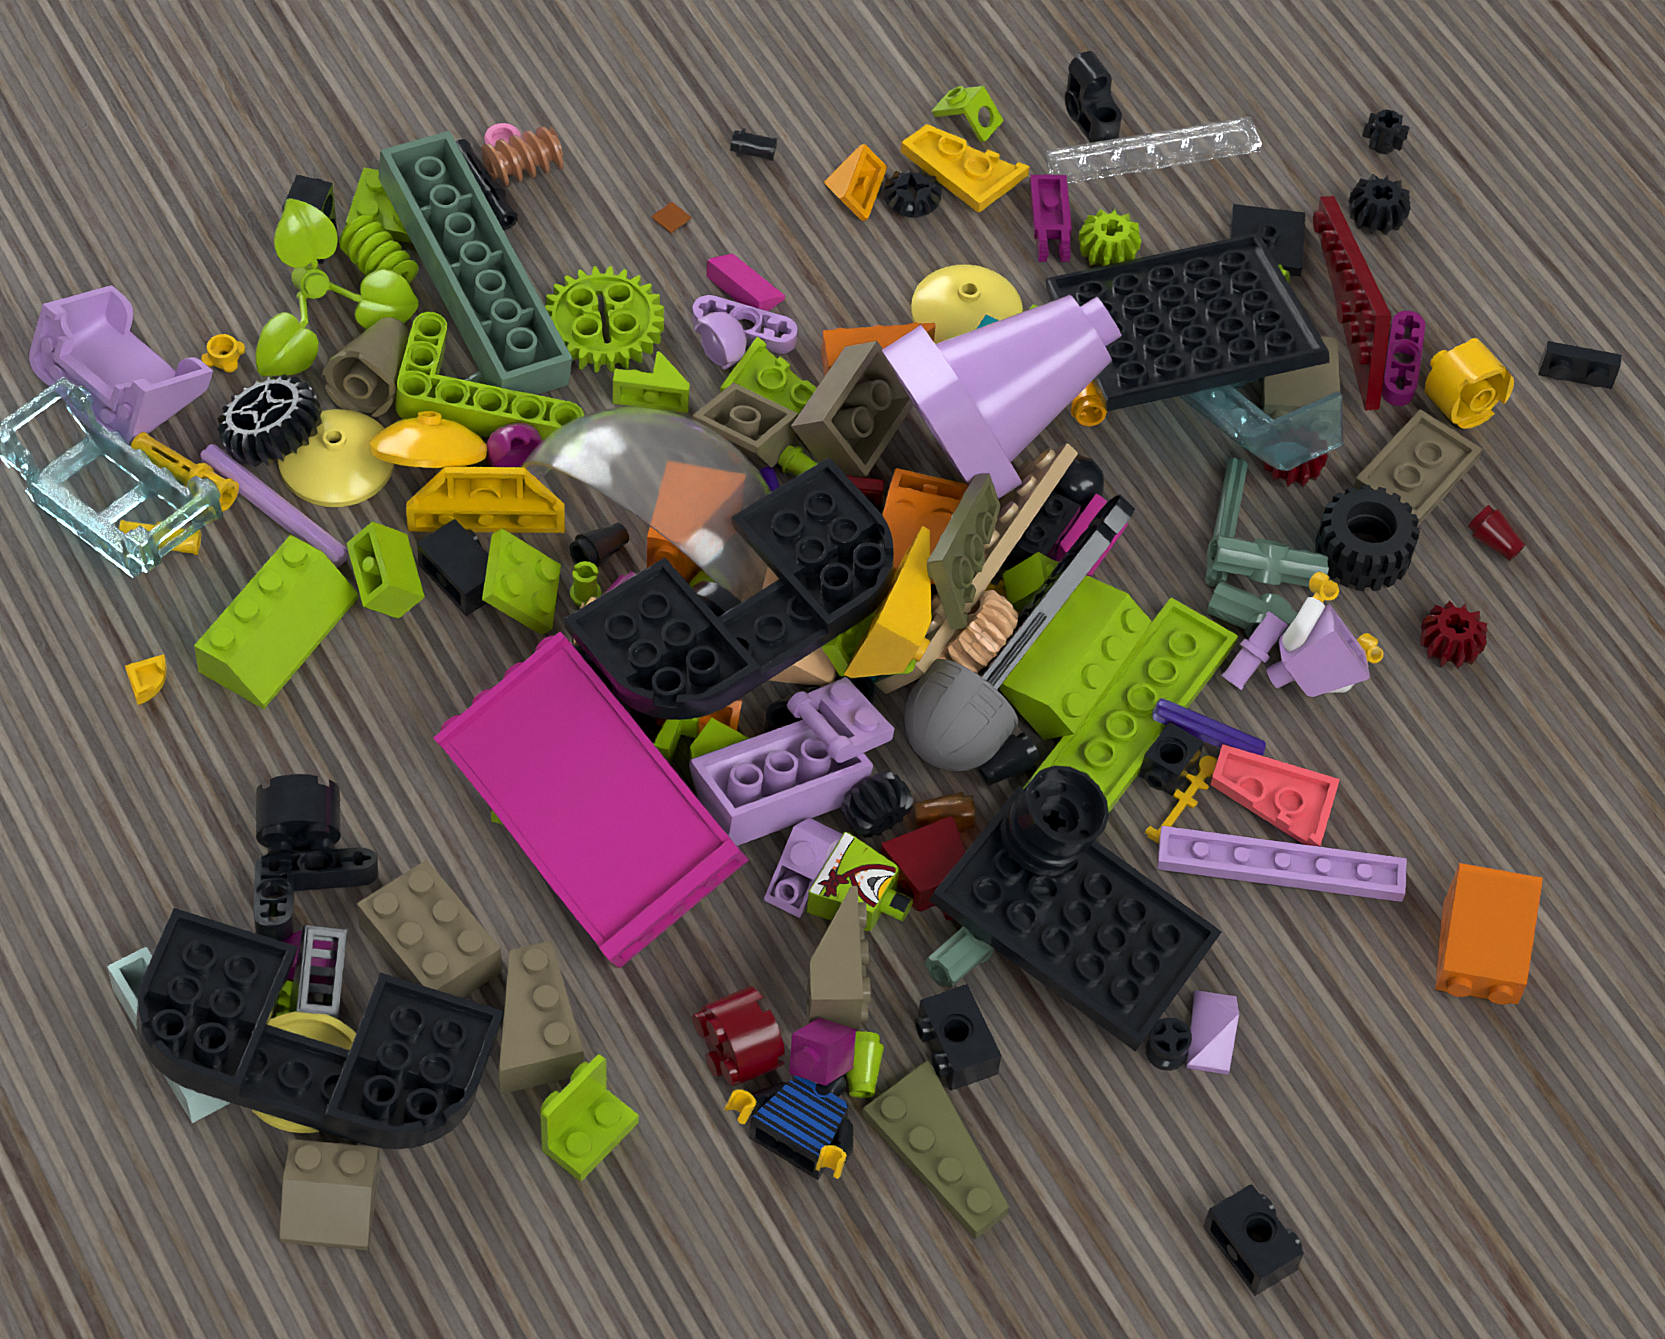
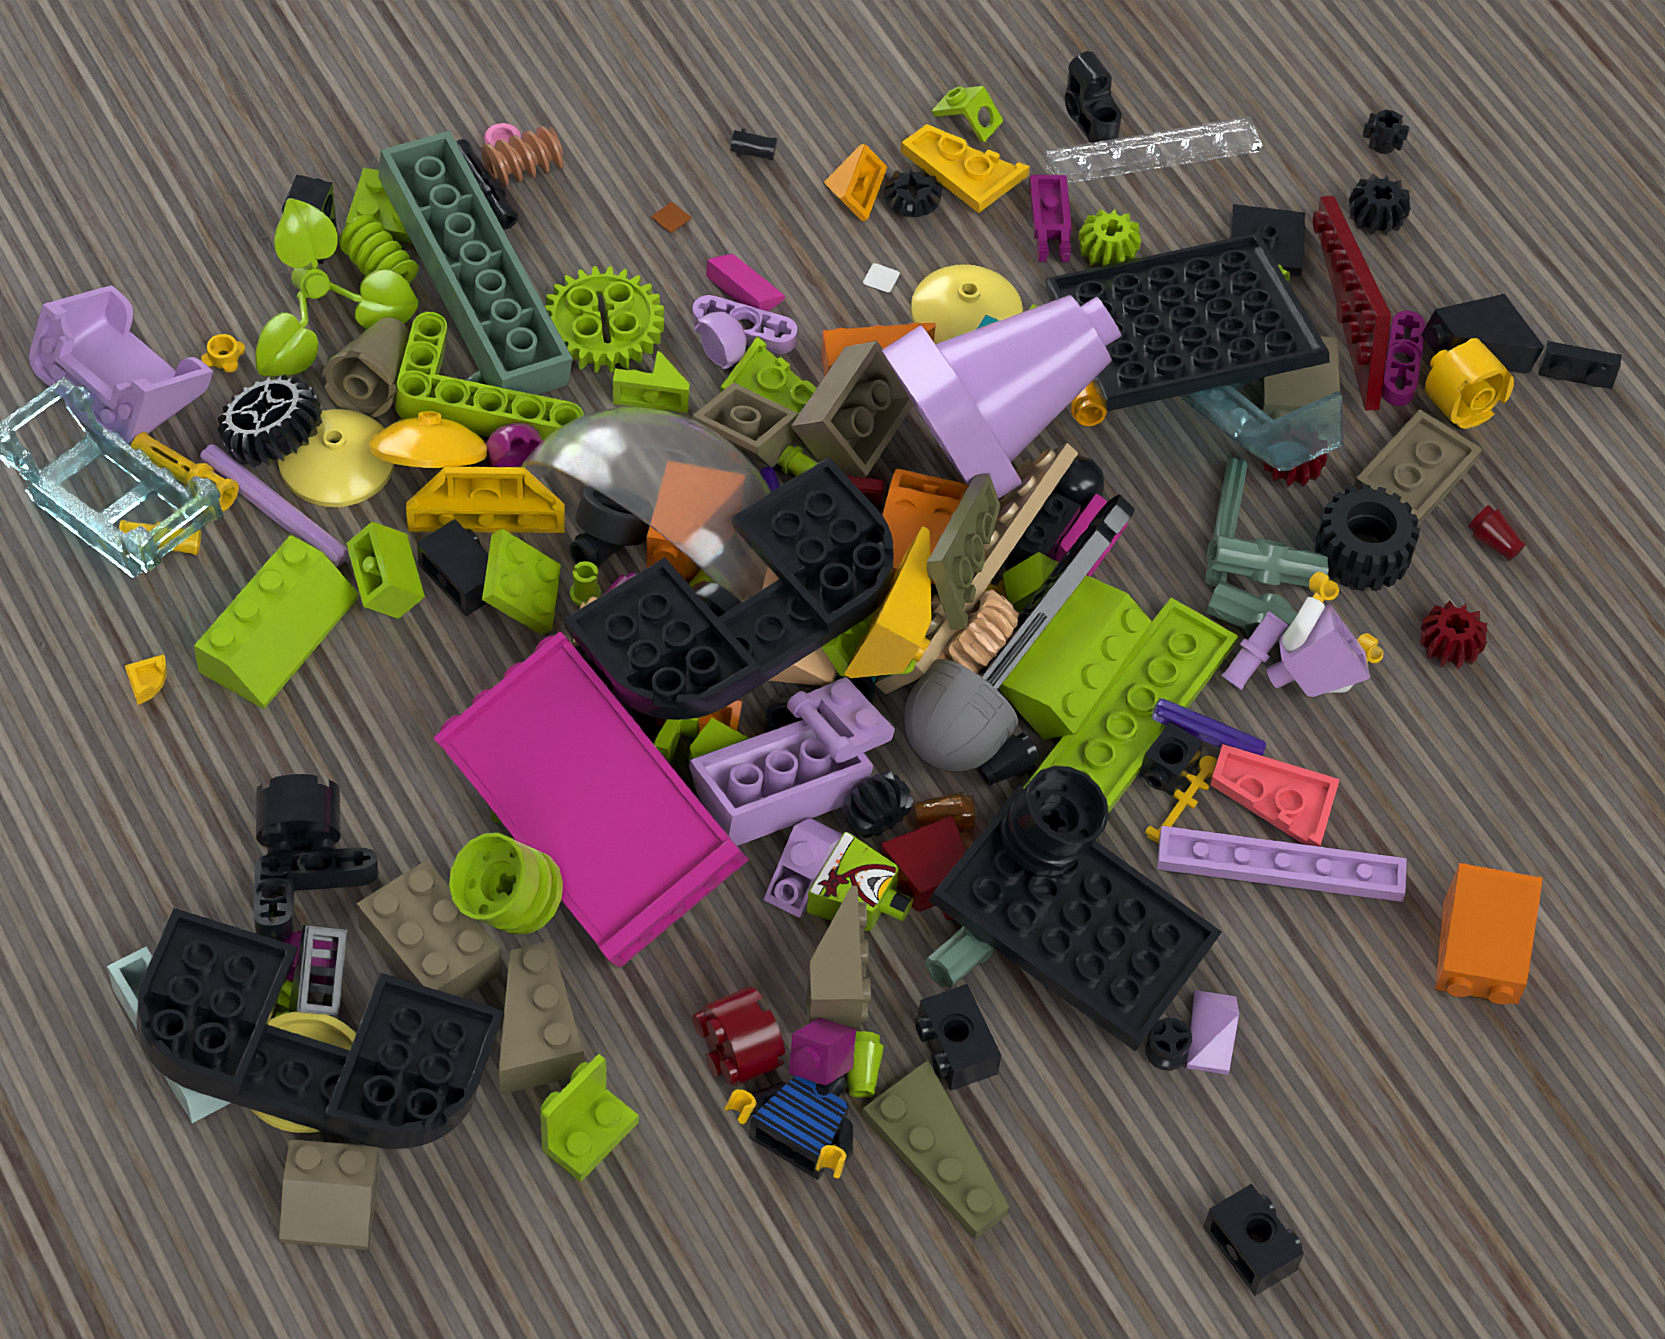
(506, 884): none -> lime wheel
(609, 520): none -> black tyre
(881, 277): none -> white sticker
(1491, 321): none -> black slope

